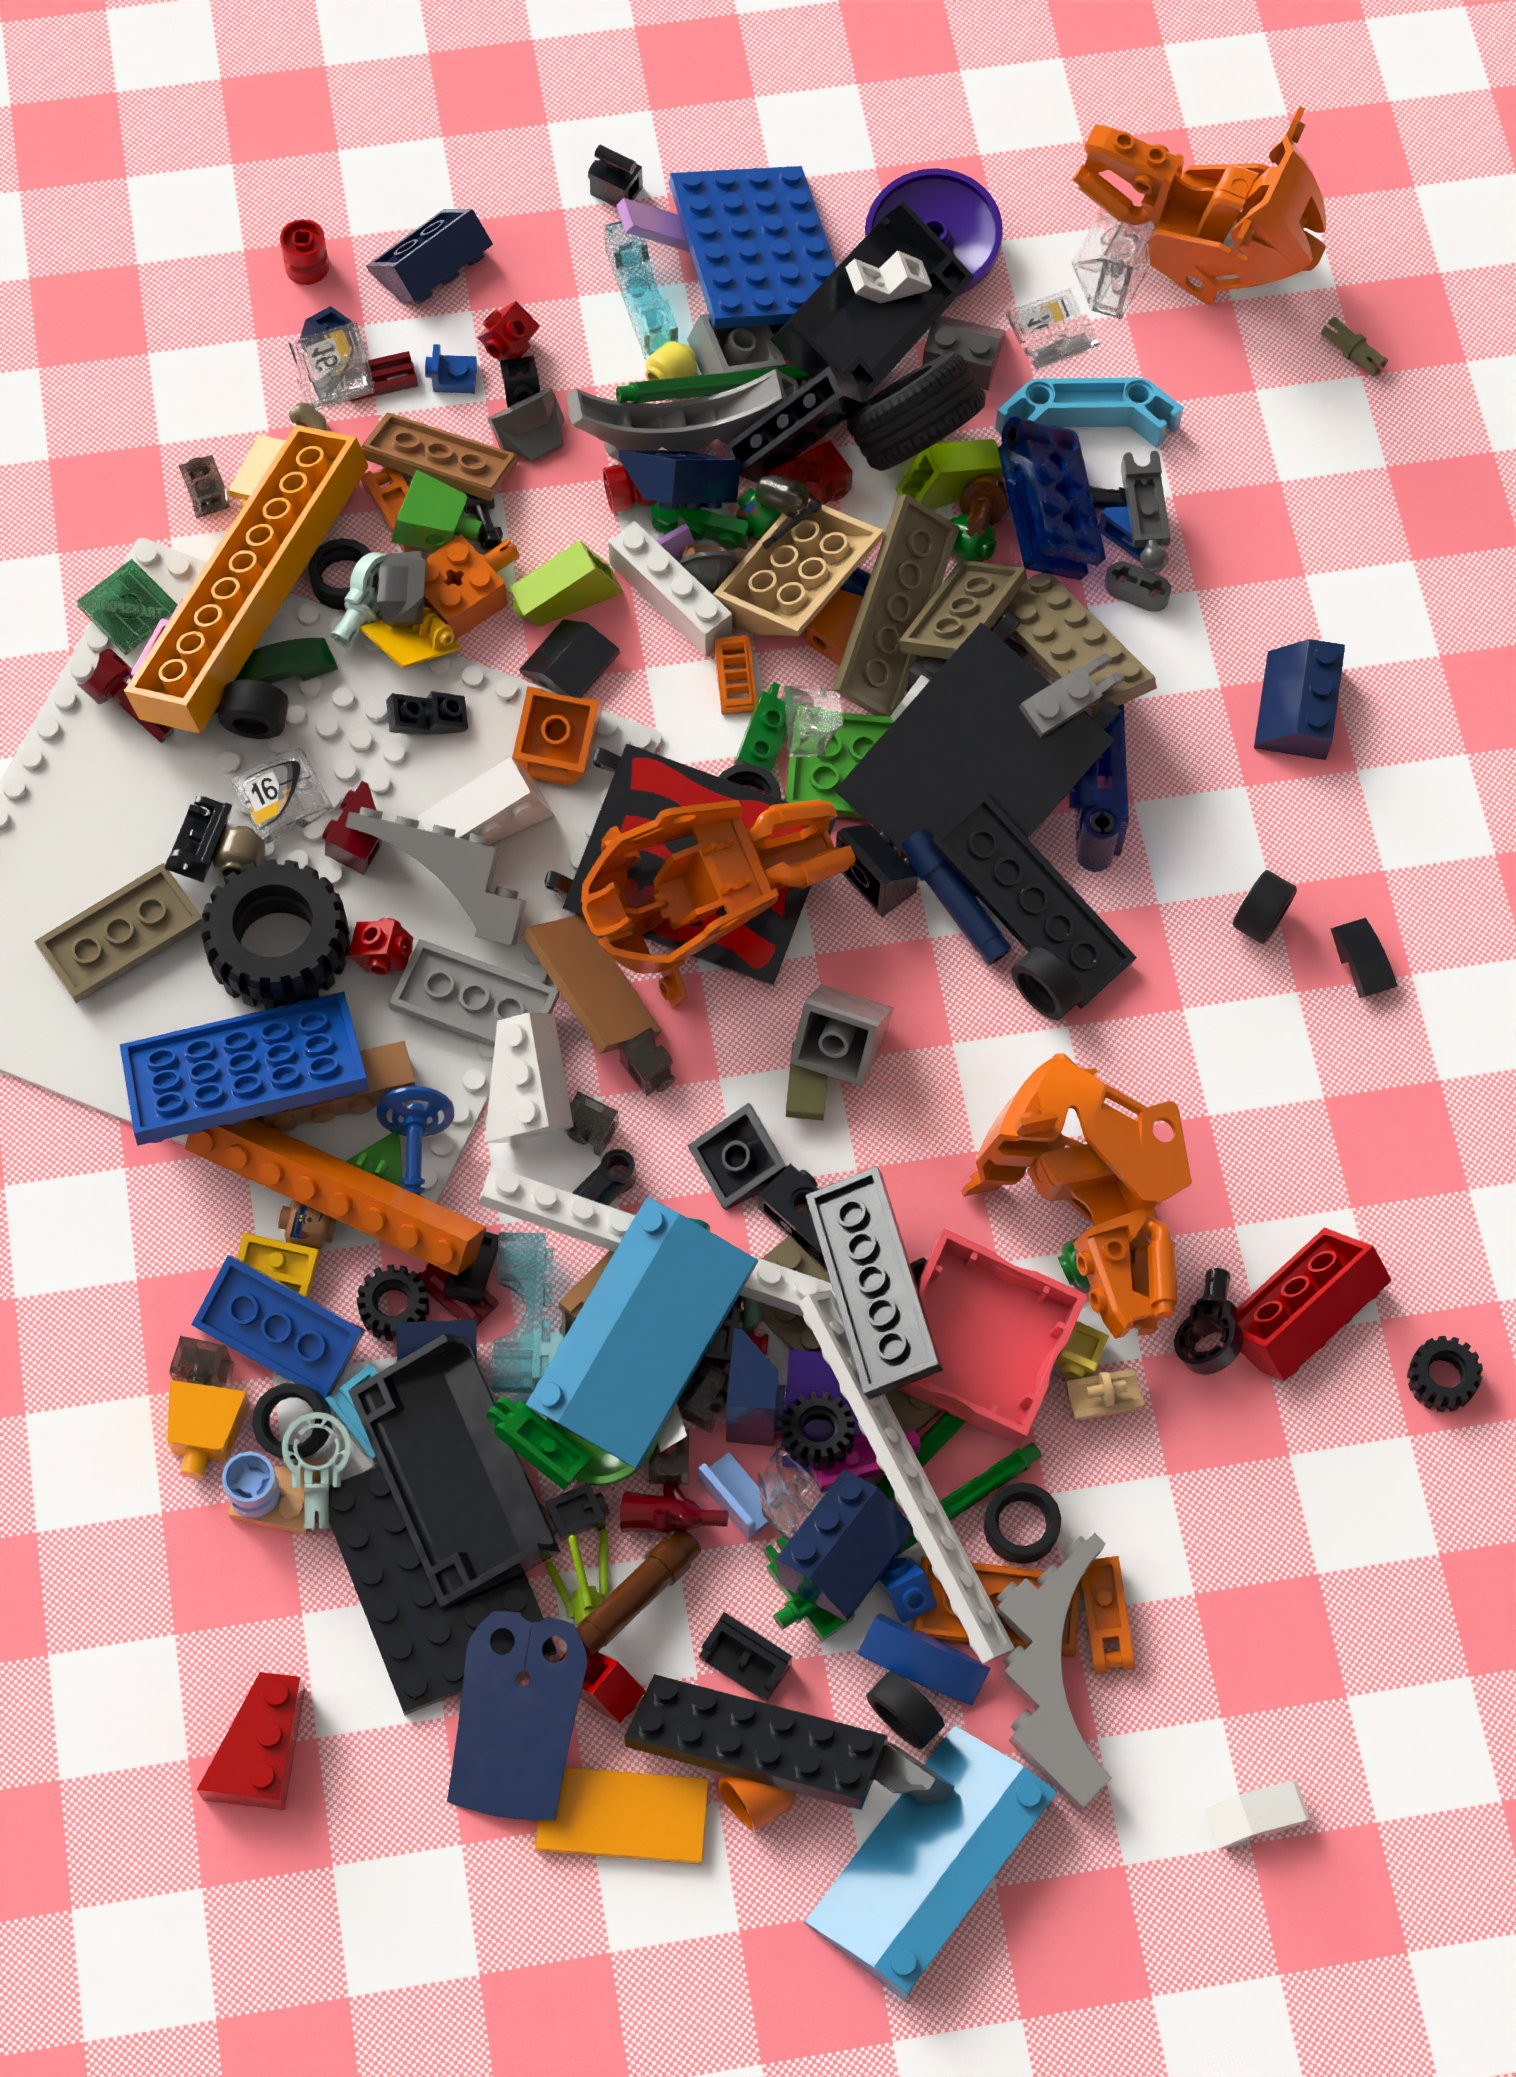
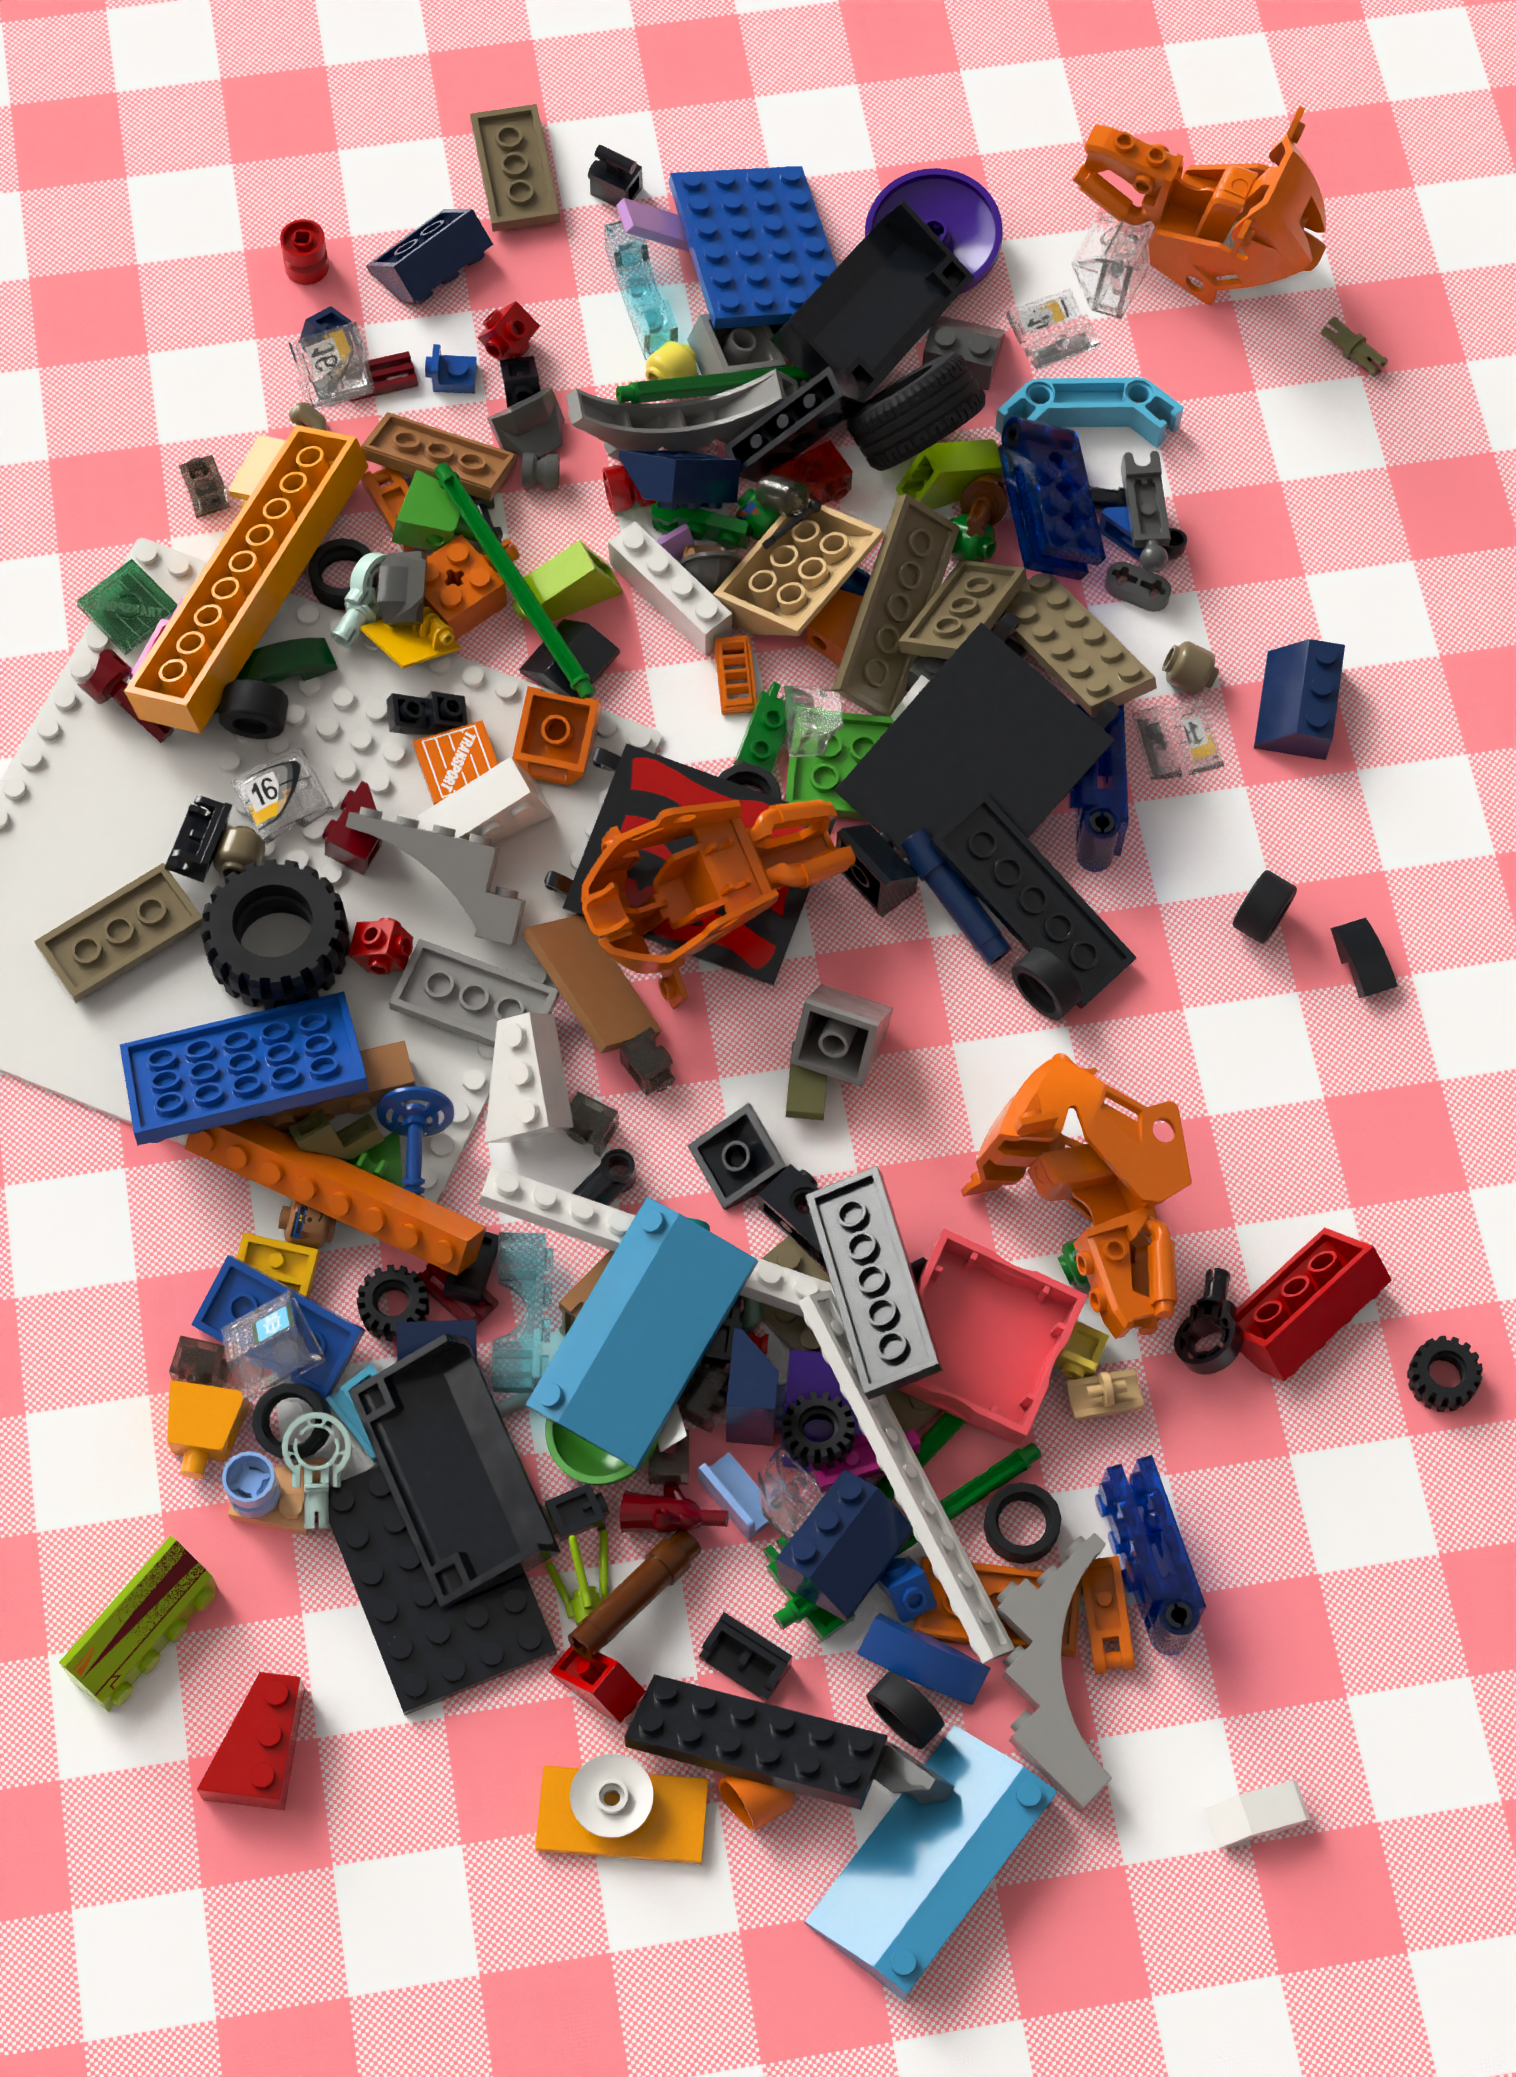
(139, 1625): none -> lime slope
(270, 1346): none -> clear slope
(318, 1136): none -> olive slope
(454, 758): none -> orange tile
(513, 1736): dark blue piece -> none
(514, 167): none -> dark tan plate
(515, 582): none -> green piece
(537, 1441): green hinge -> none
(543, 471): none -> dark grey wheel
(606, 1775): none -> white dish
(895, 279): white slope -> none
(1068, 696): light grey hinge -> none
(1151, 1553): none -> clear blue hinge
(1177, 544): none -> black hinge
(1178, 740): none -> clear slope
(1190, 667): none -> dark tan head

